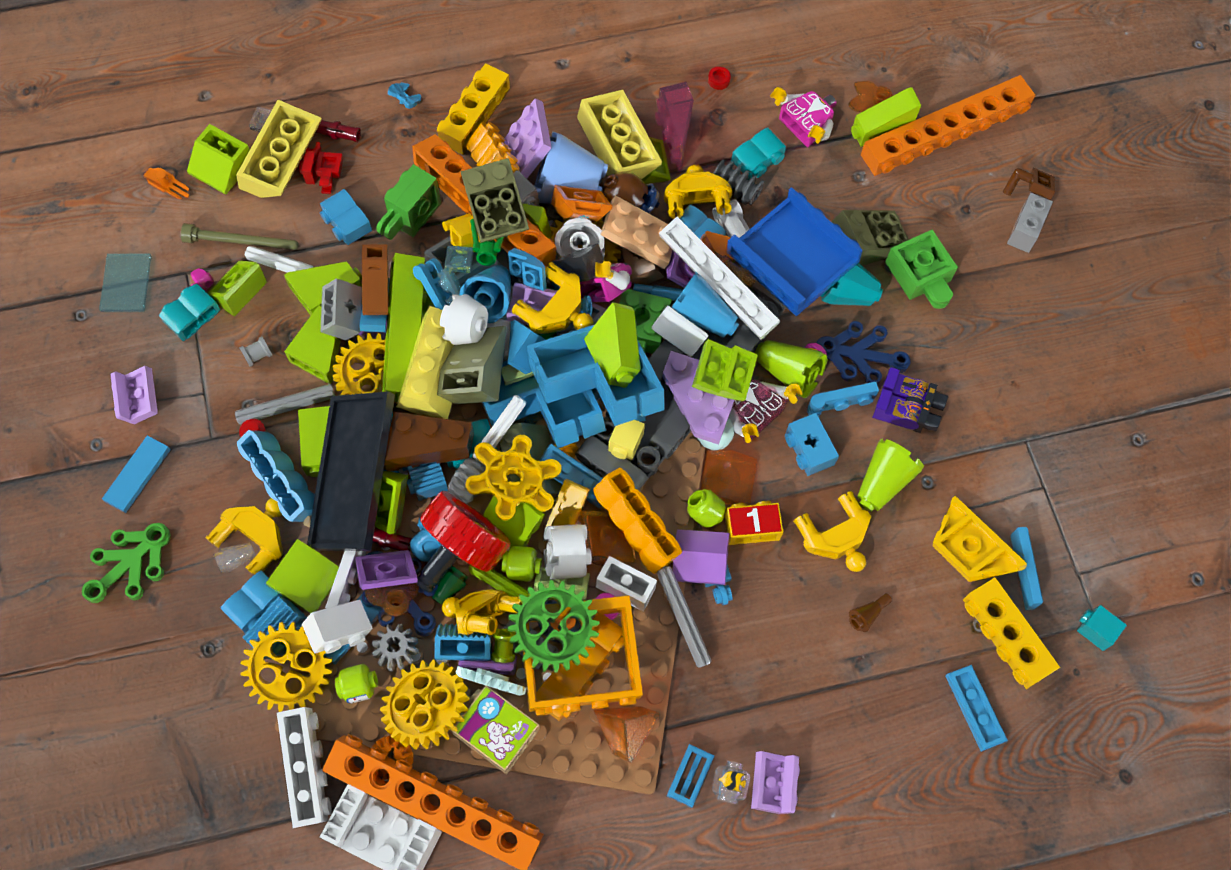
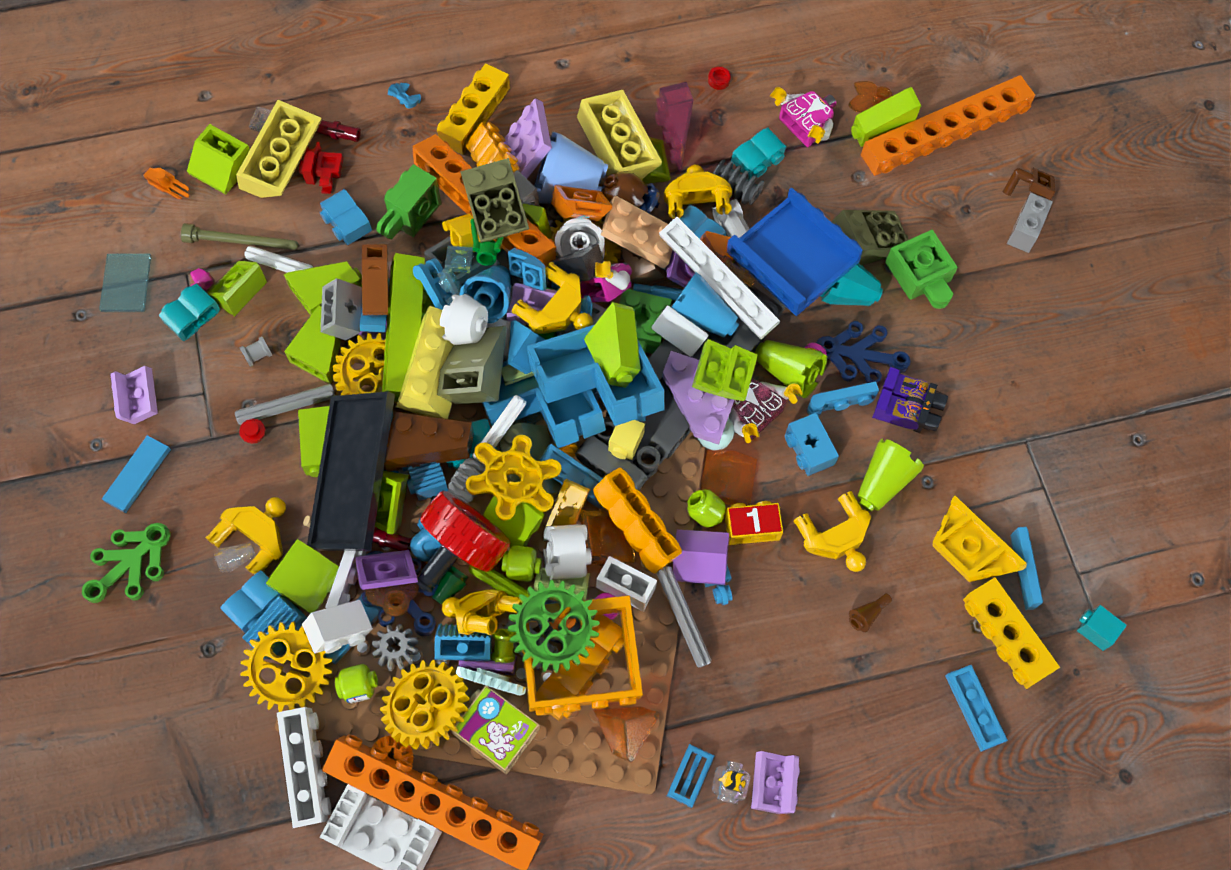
(278, 474): dark azure brick -> none

